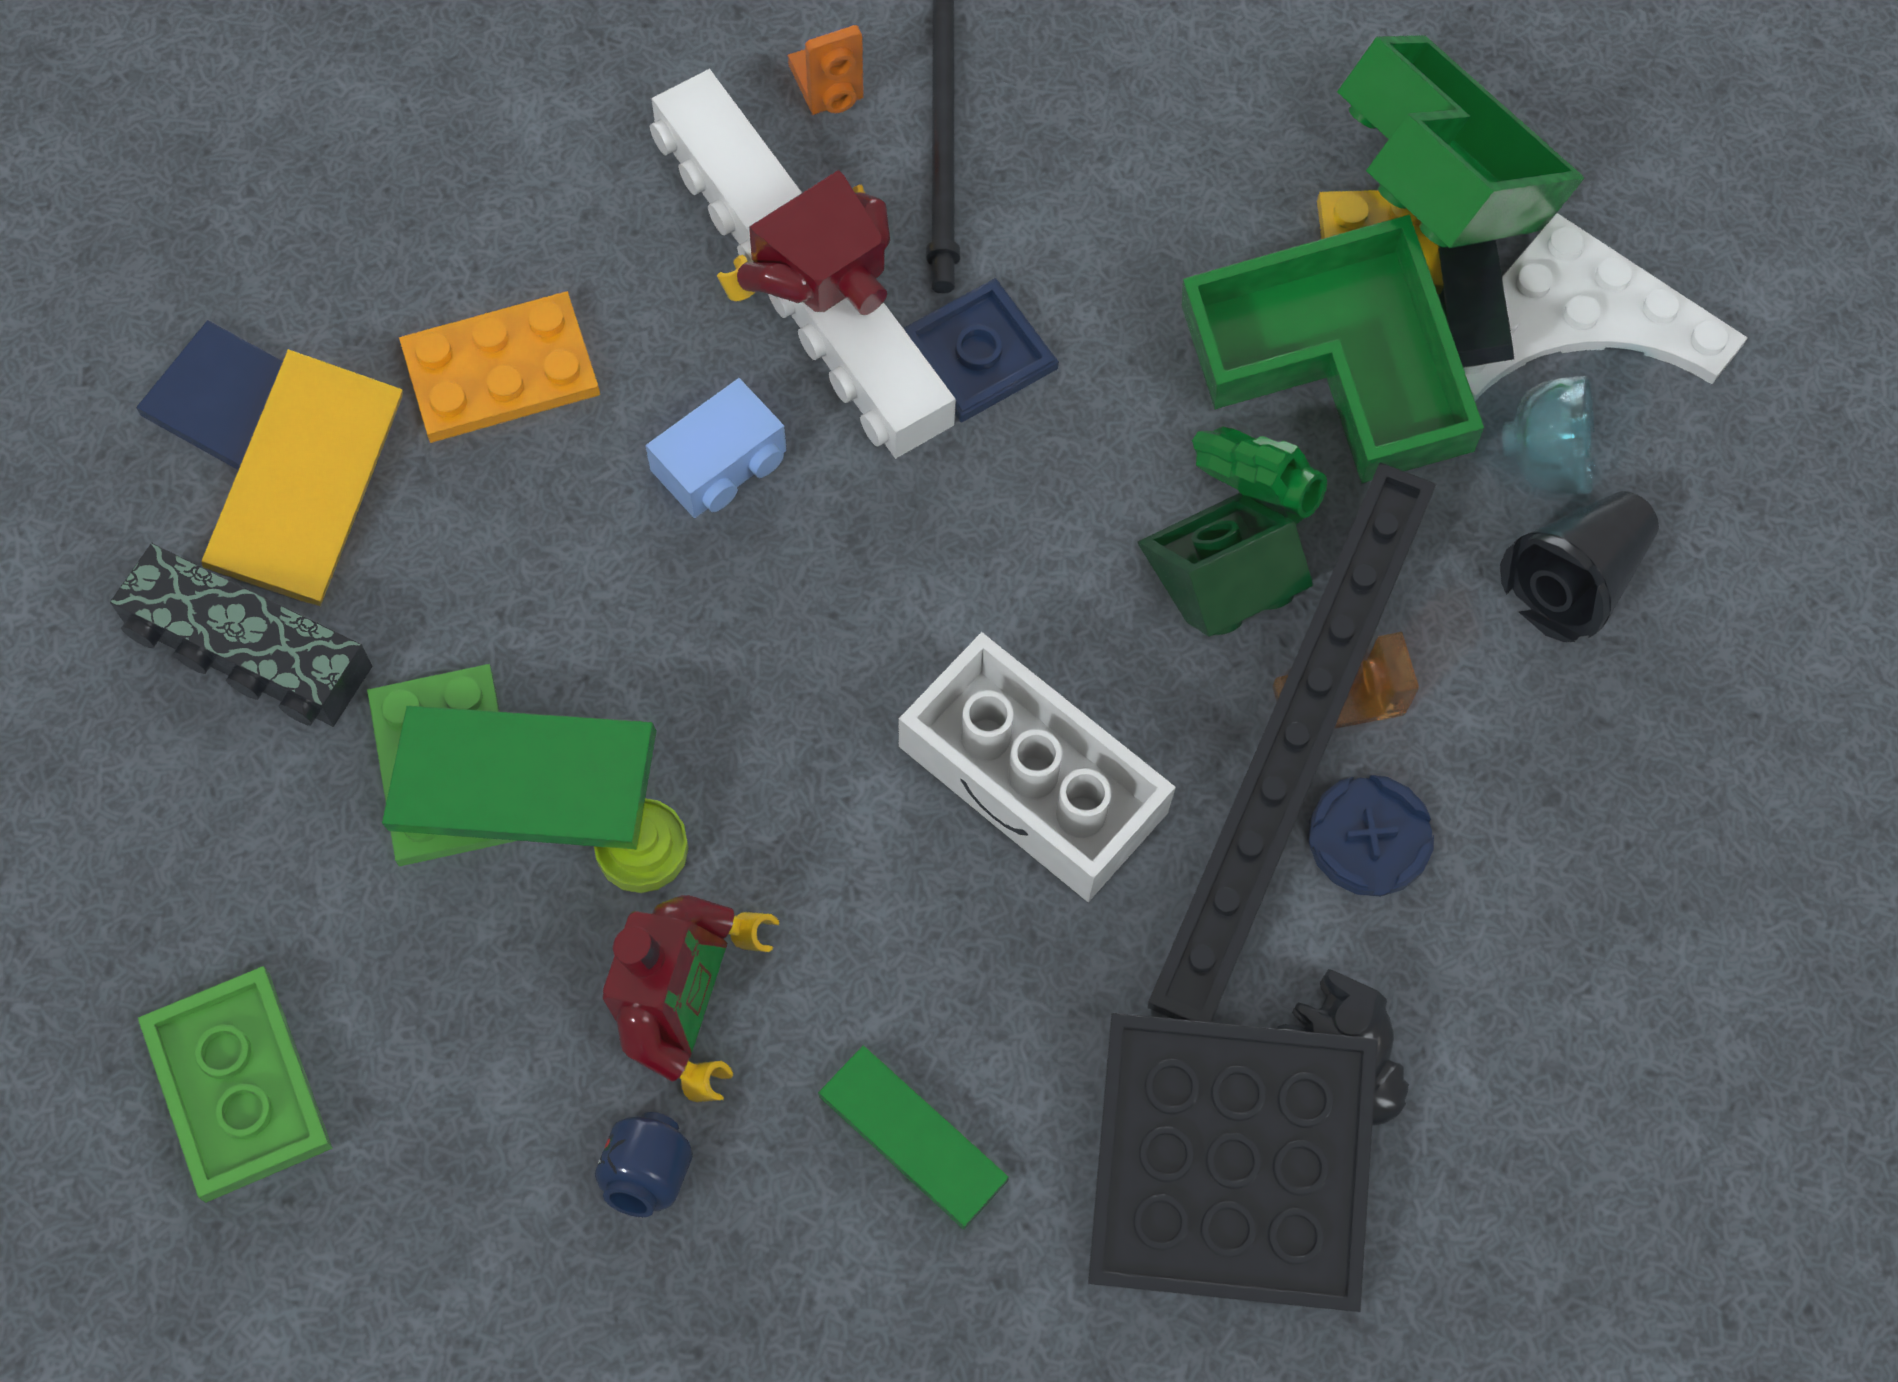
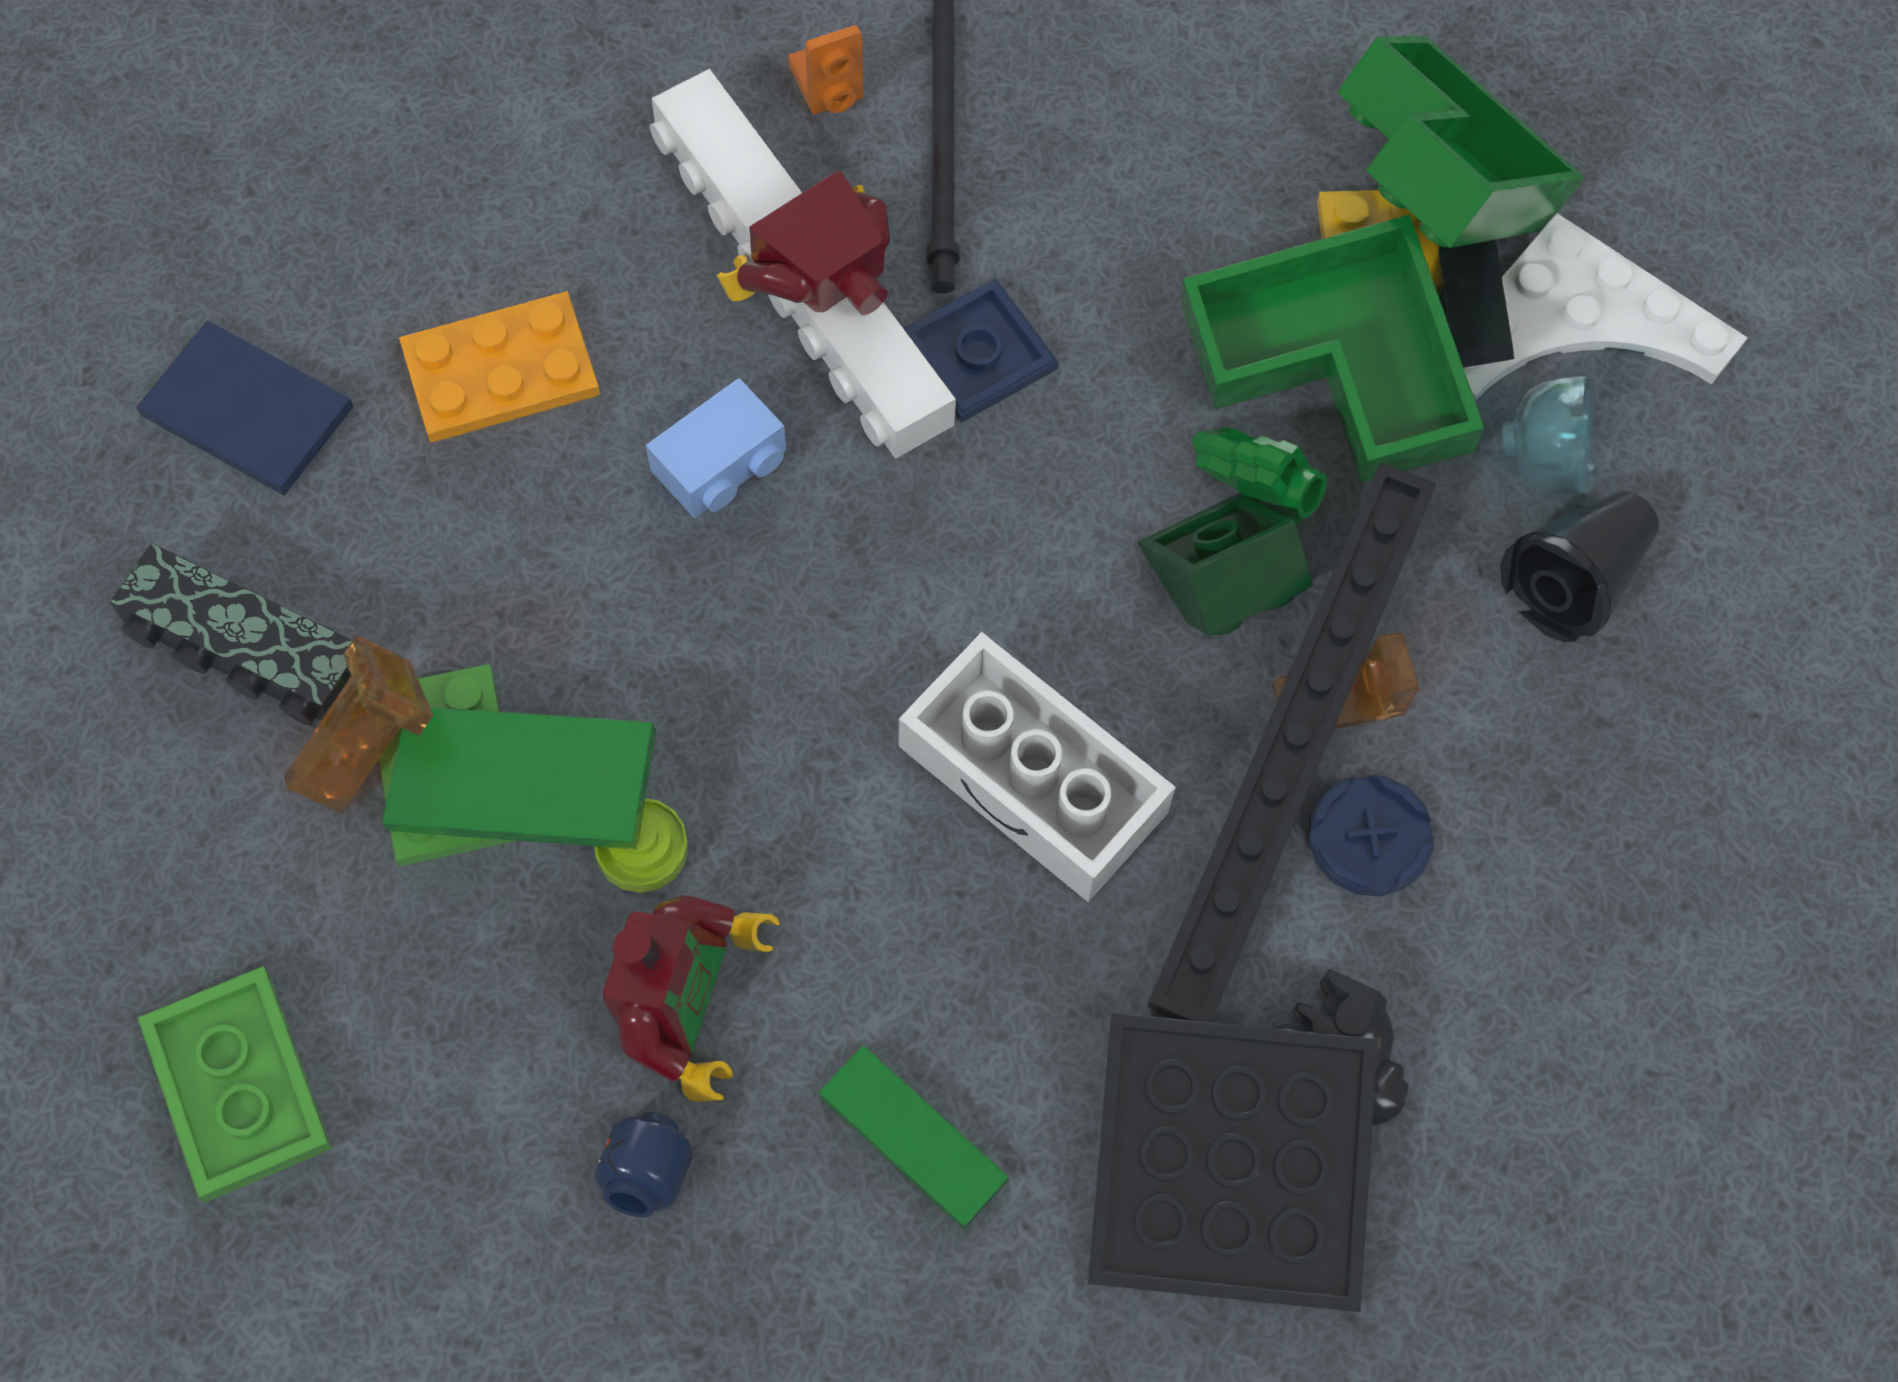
(302, 478): yellow tile -> none
(359, 725): none -> clear orange bracket

